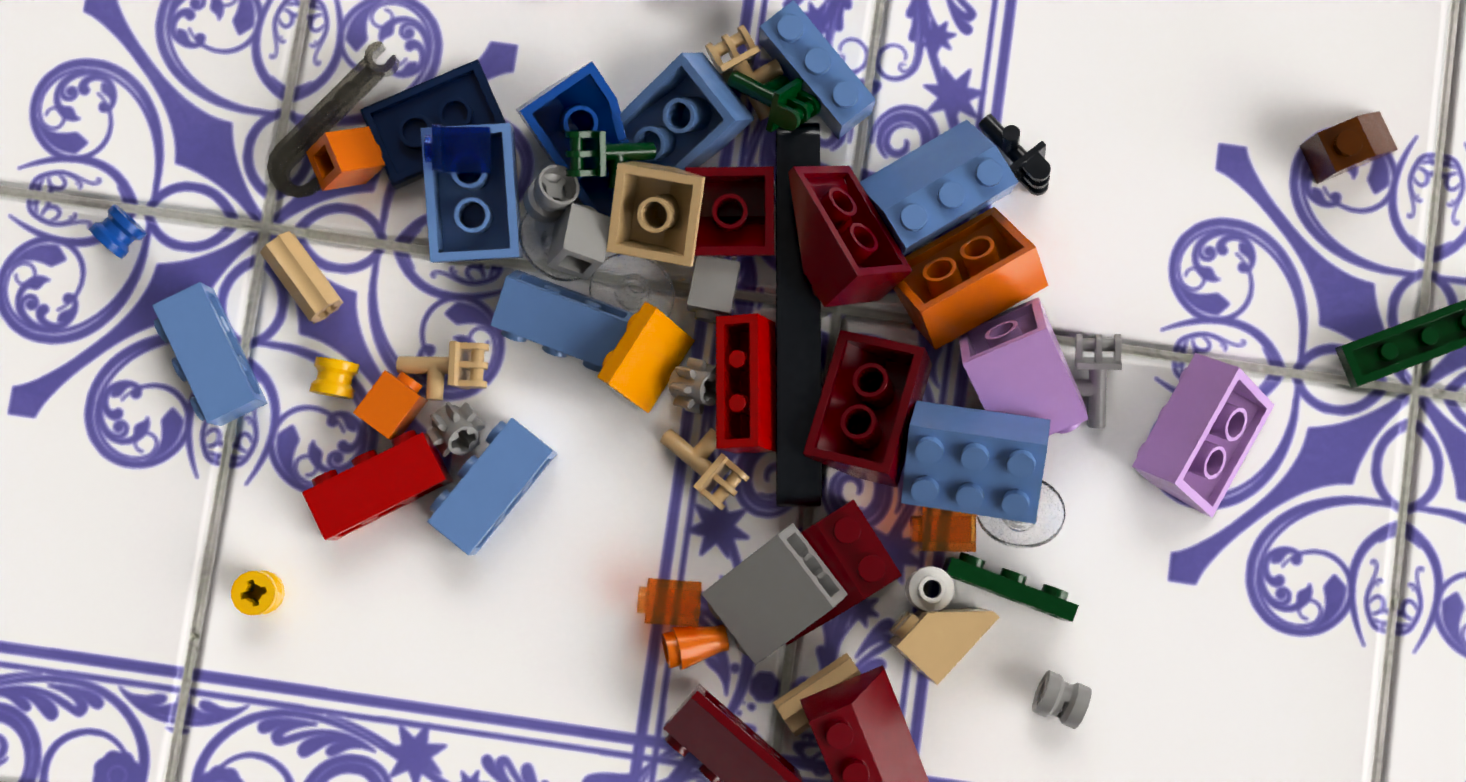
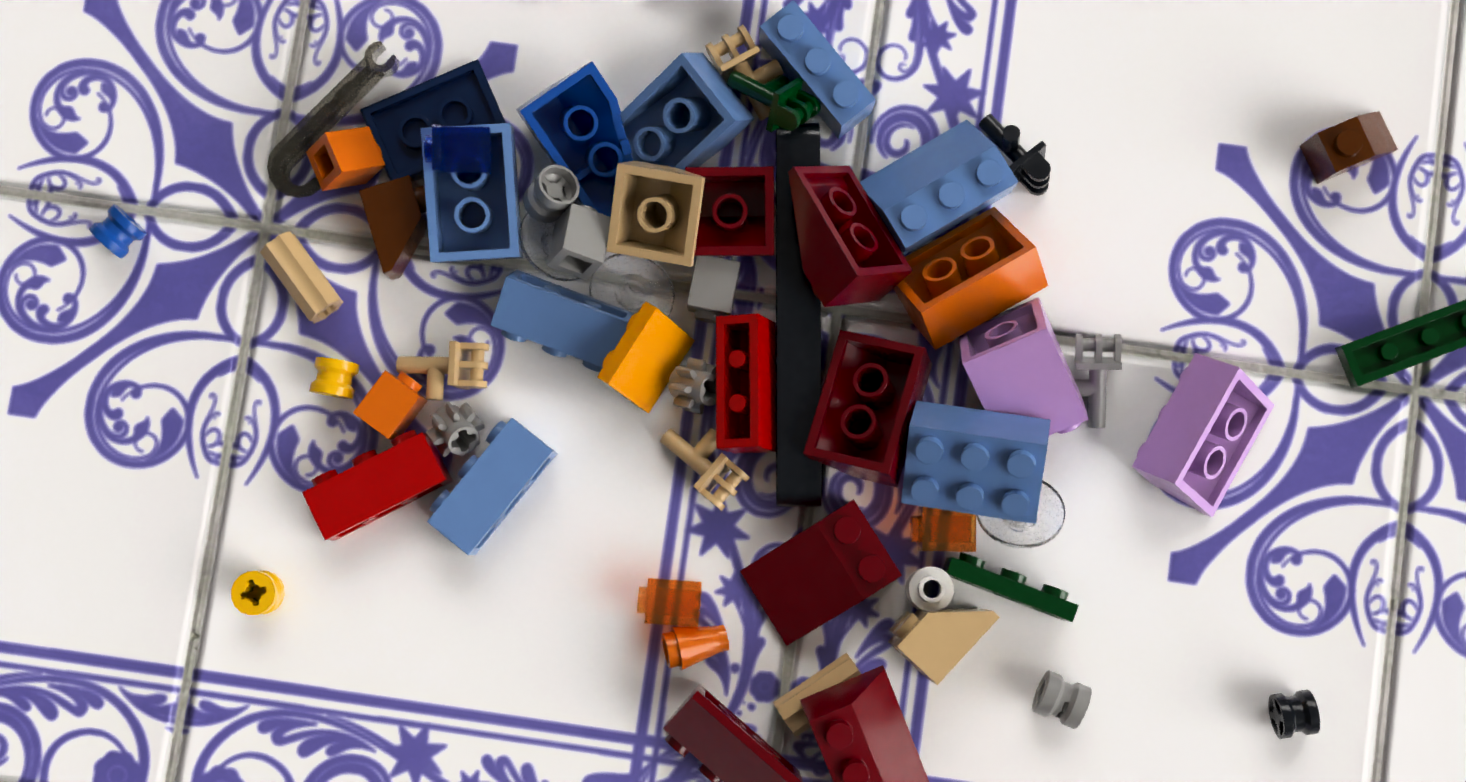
(208, 355): medium blue brick -> none
(396, 221): none -> reddish brown slope
(590, 152): dark green arm -> none
(774, 594): light grey brick -> none
(1294, 714): none -> black wheel

